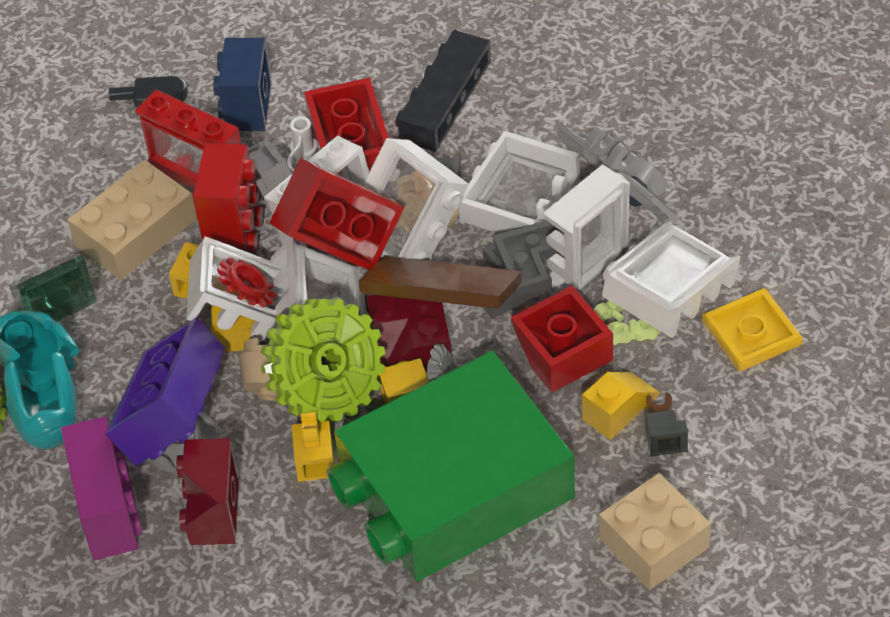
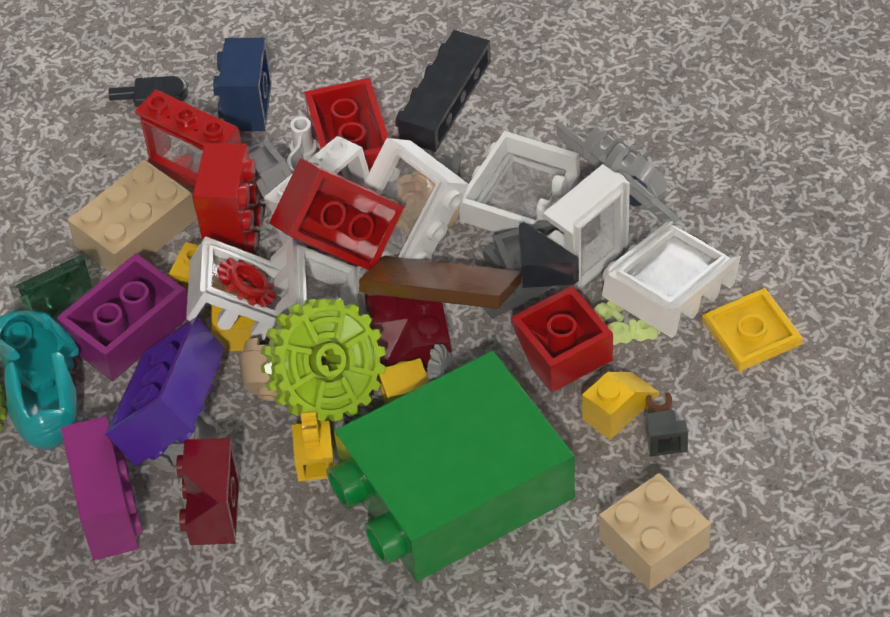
(125, 316): none -> magenta brick
(545, 261): none -> black slope

